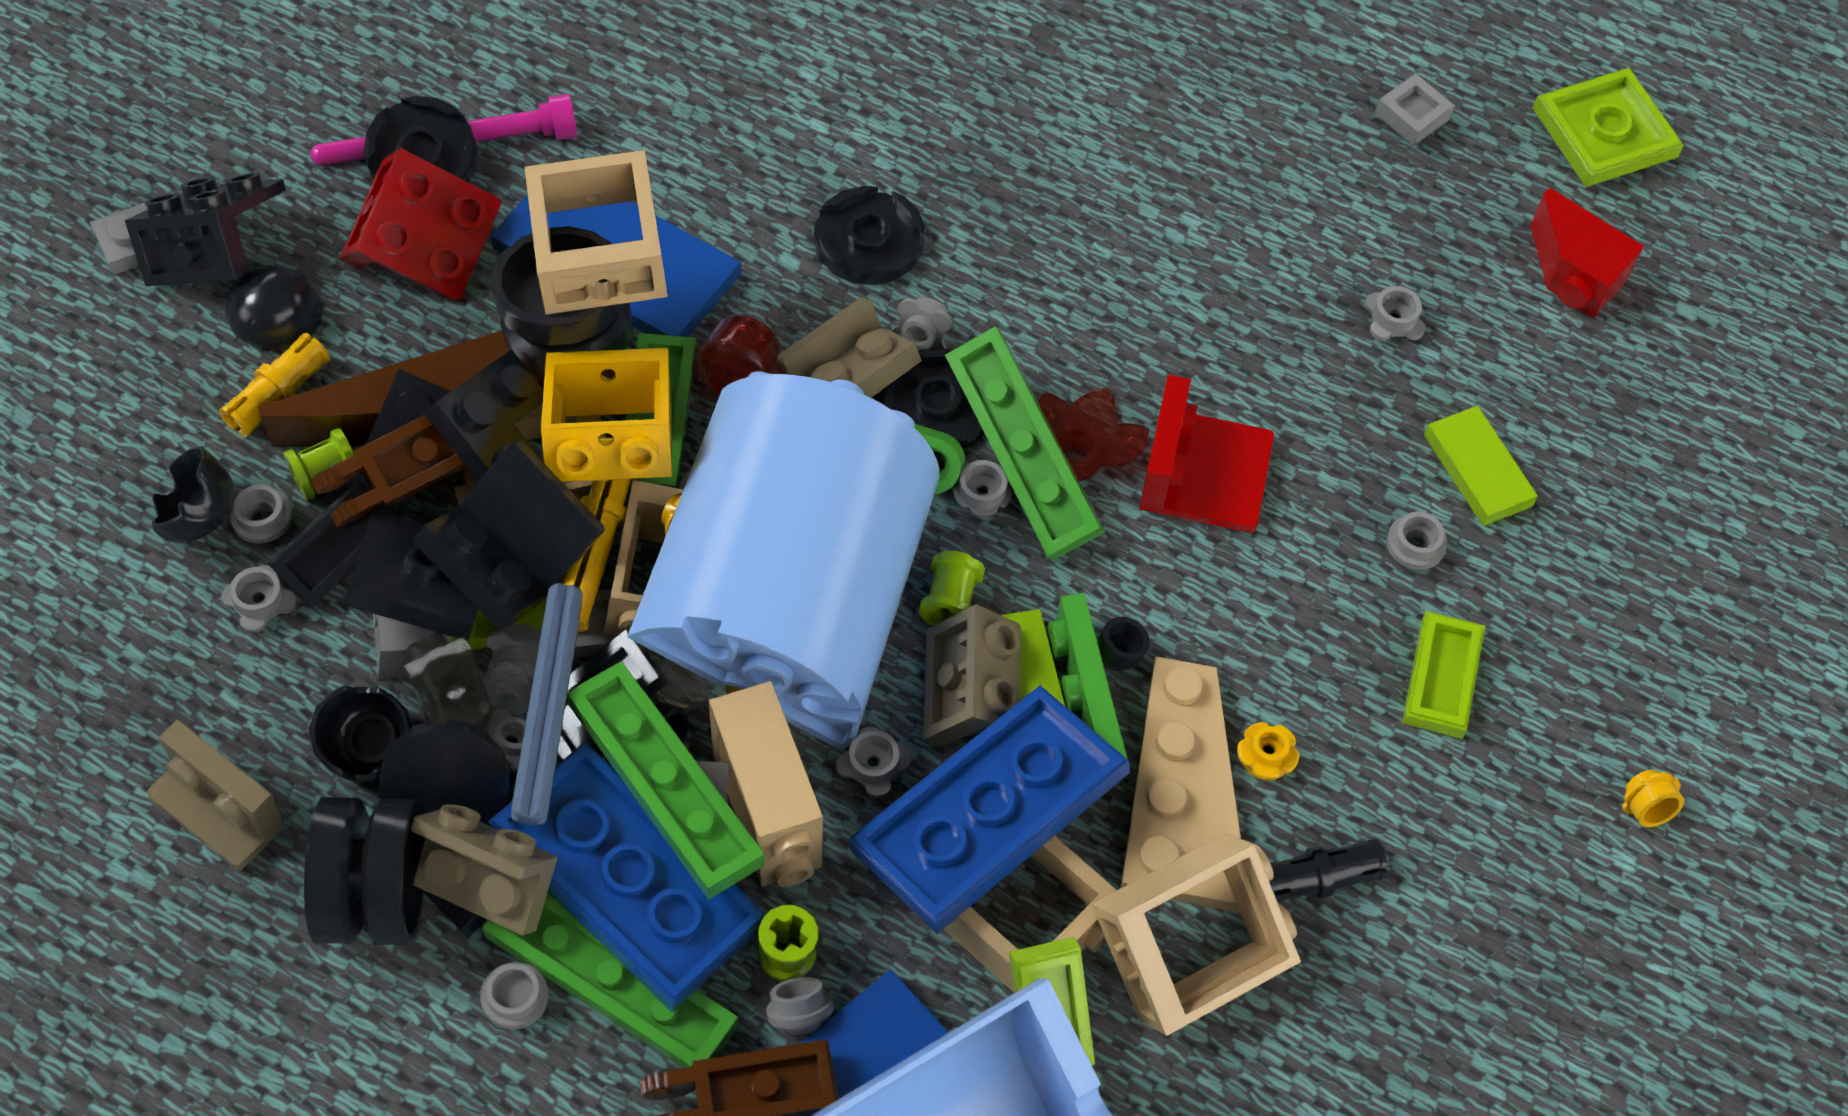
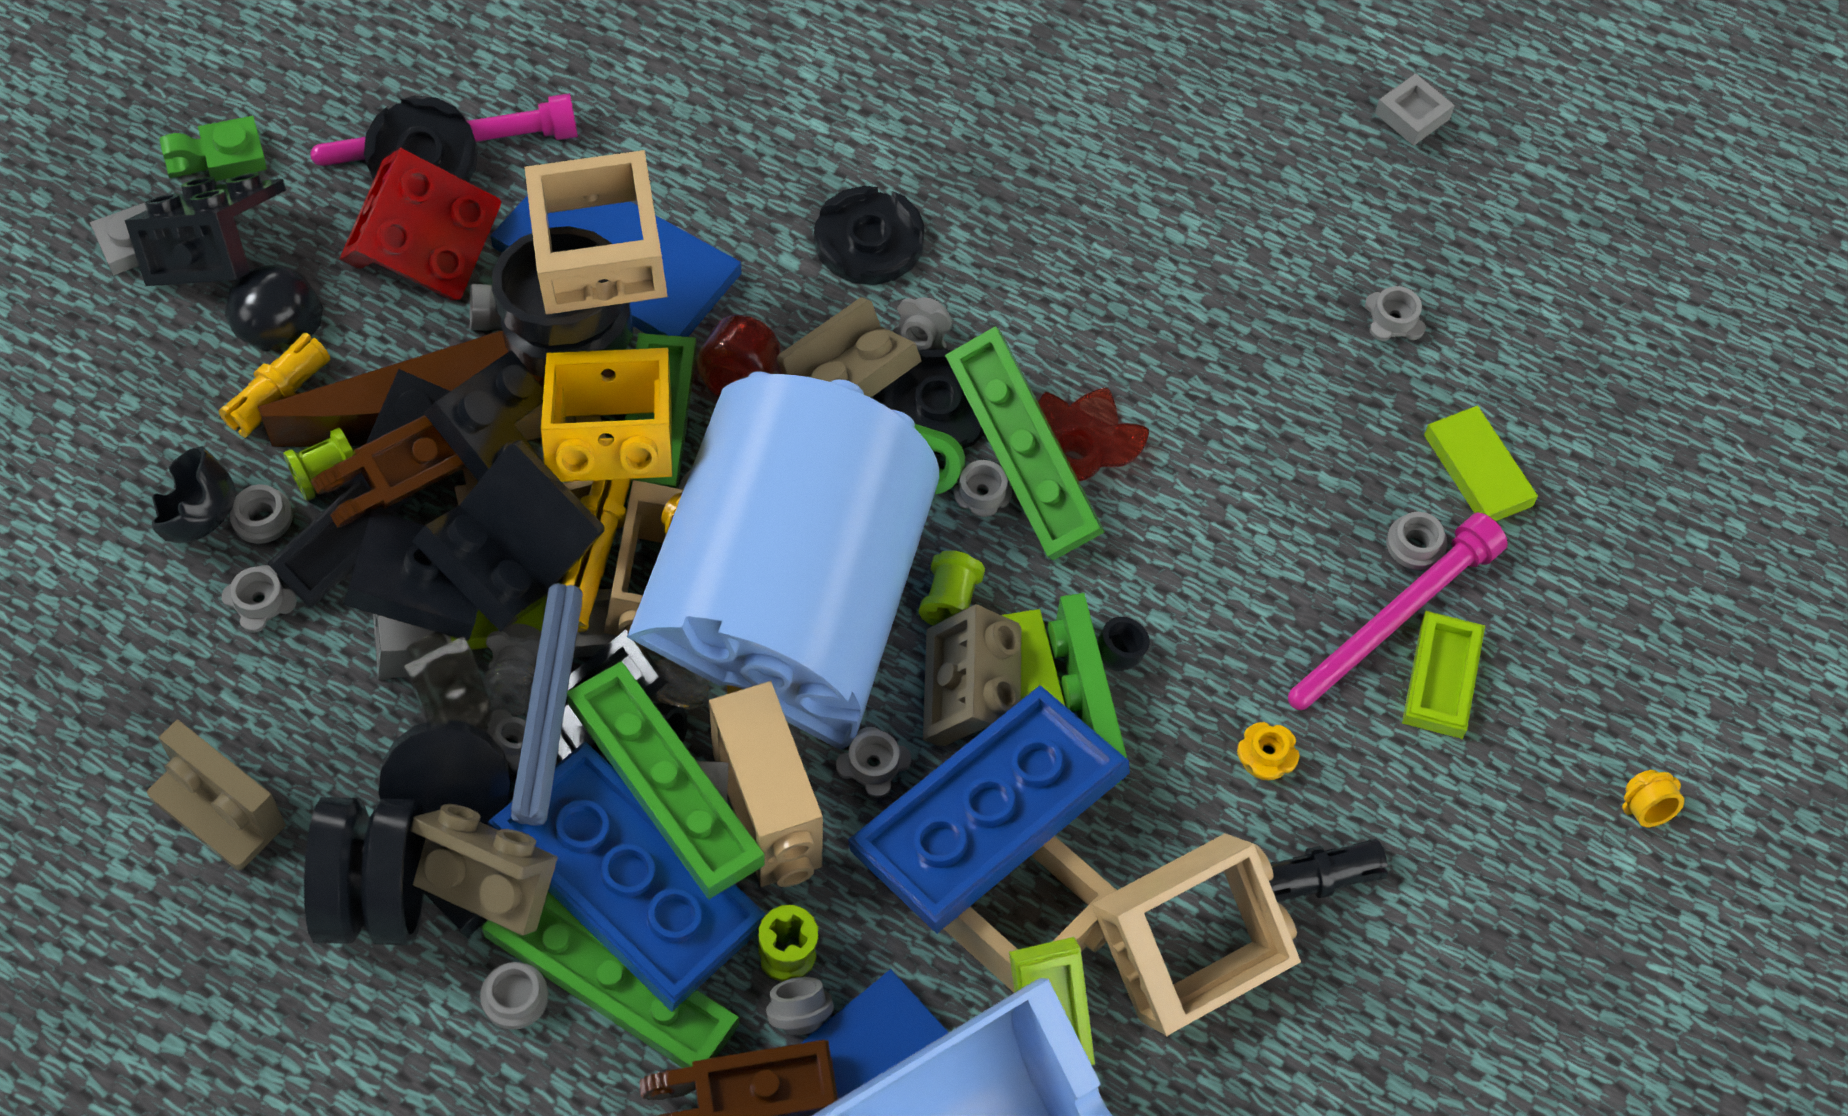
(224, 149): none -> bright green plate
(356, 730): black hair -> none
(483, 308): none -> light grey hinge
(1182, 779): tan wing -> none
(1205, 465): red bracket -> none
(1475, 543): none -> dark pink piece
(1581, 253): red slope -> none
(1607, 127): lime plate -> none

